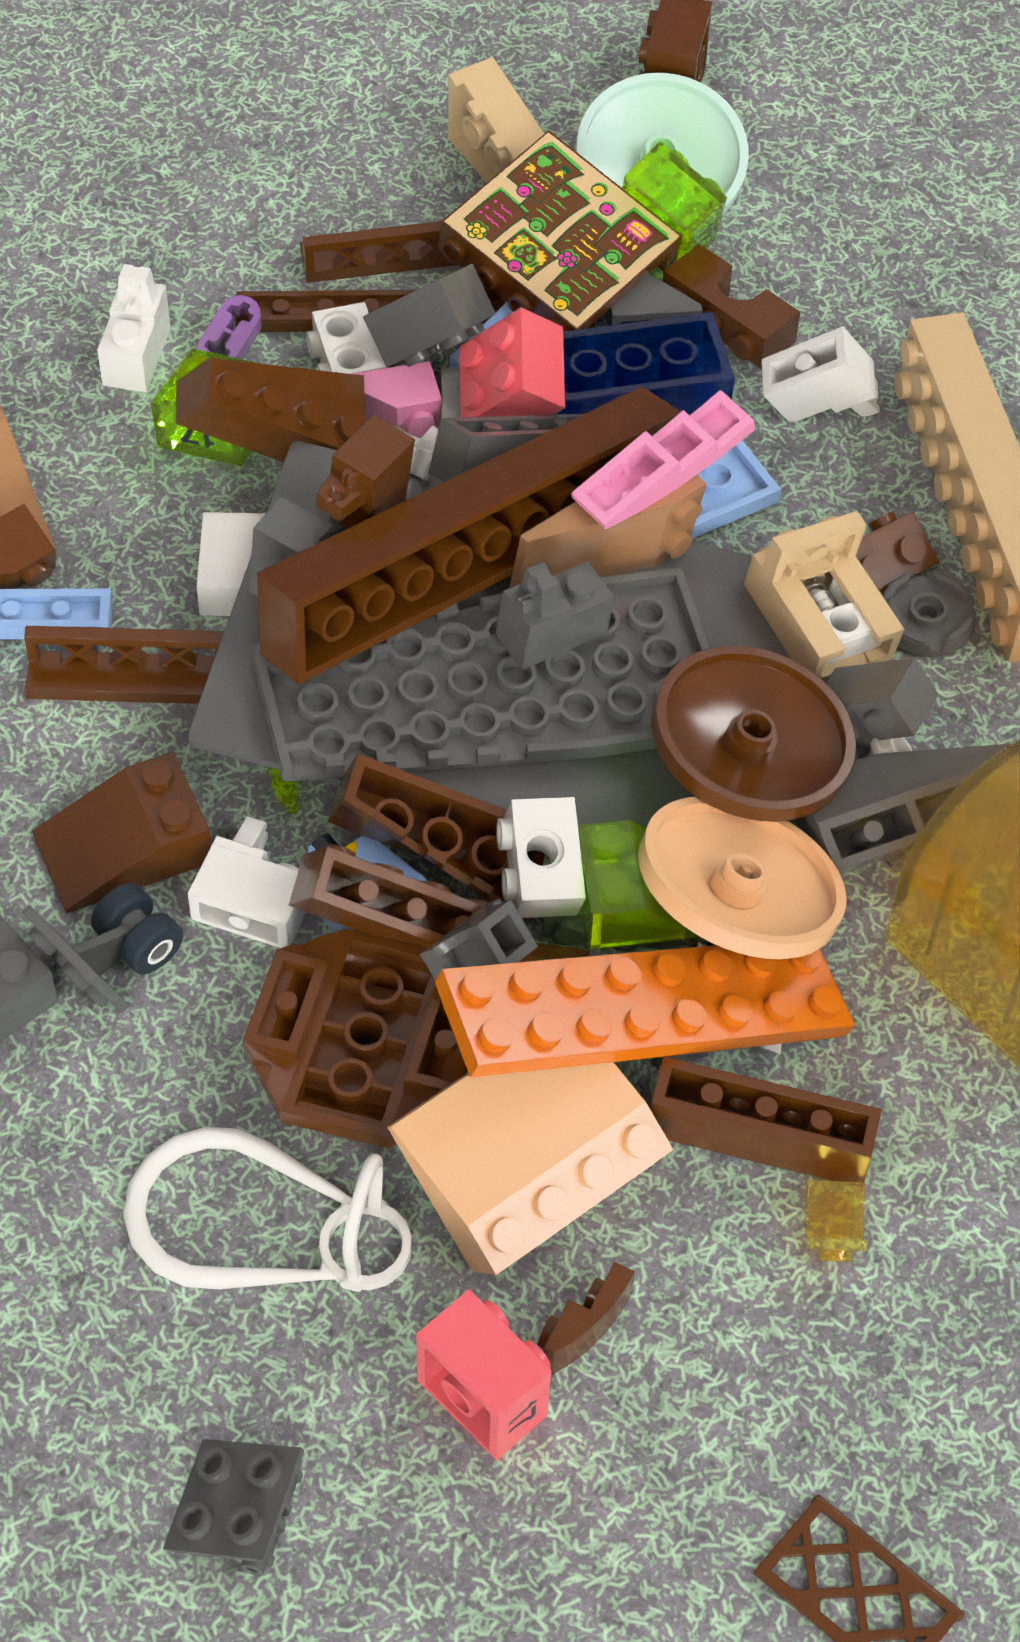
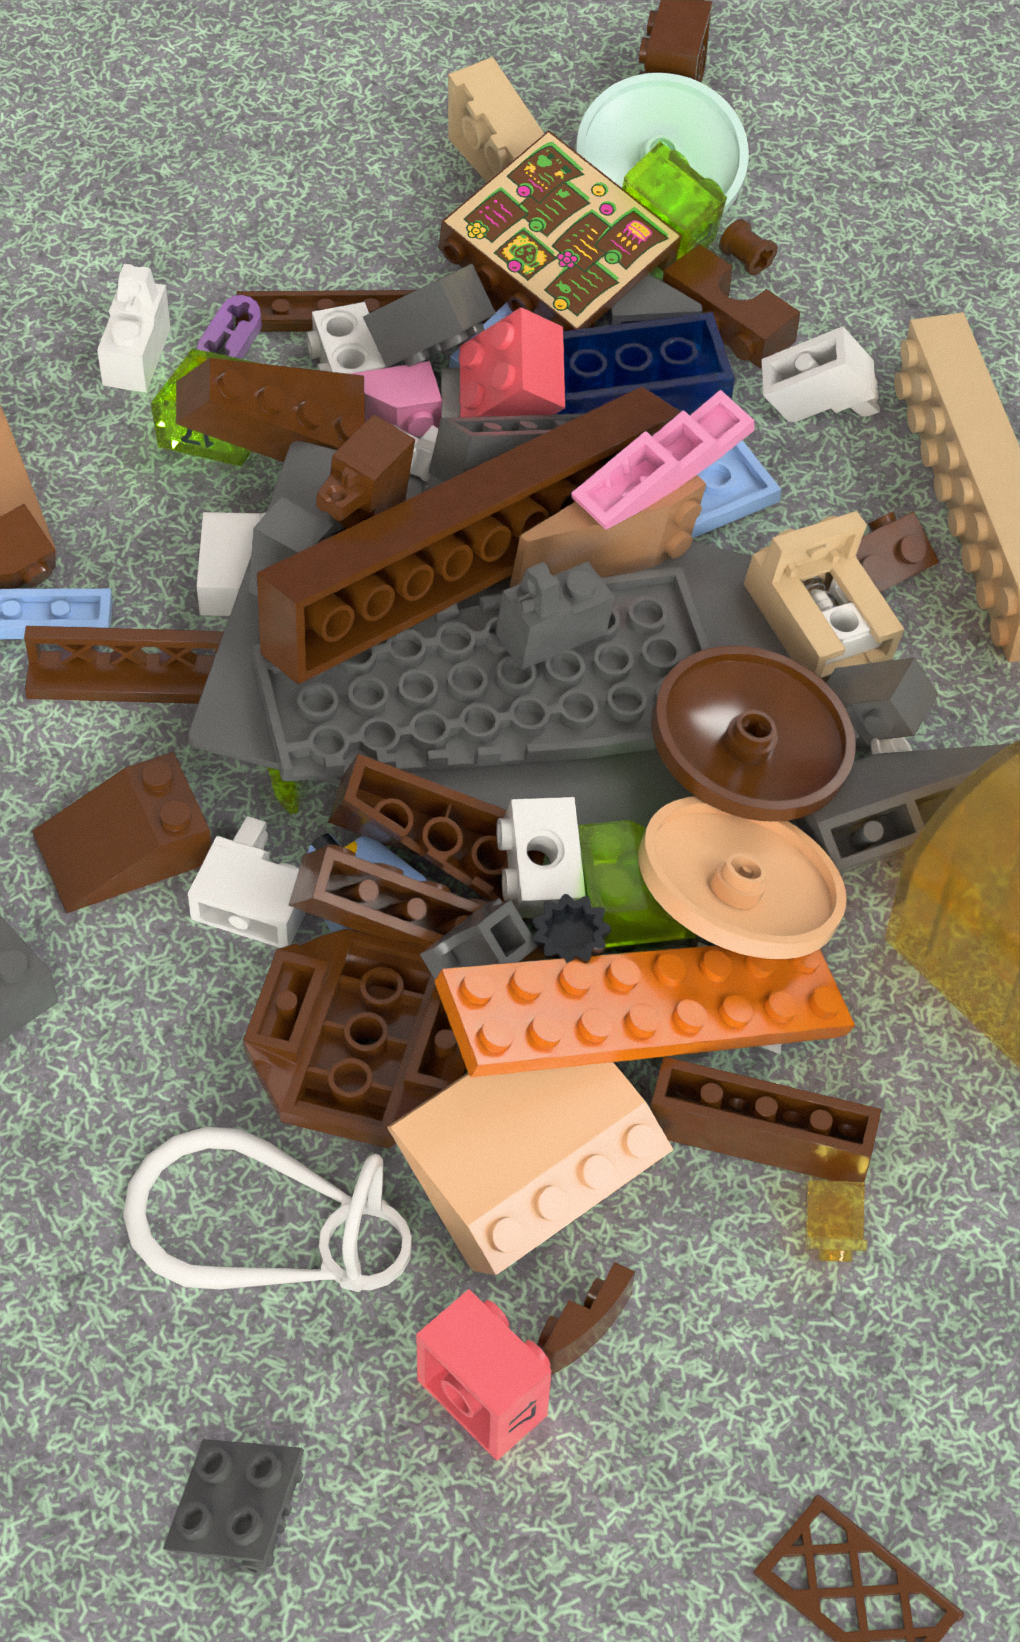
(123, 931): plate -> none
(372, 252): reddish brown fence -> none
(571, 929): none -> black piece
(747, 246): none -> reddish brown bush
(936, 597): dark grey plate -> none

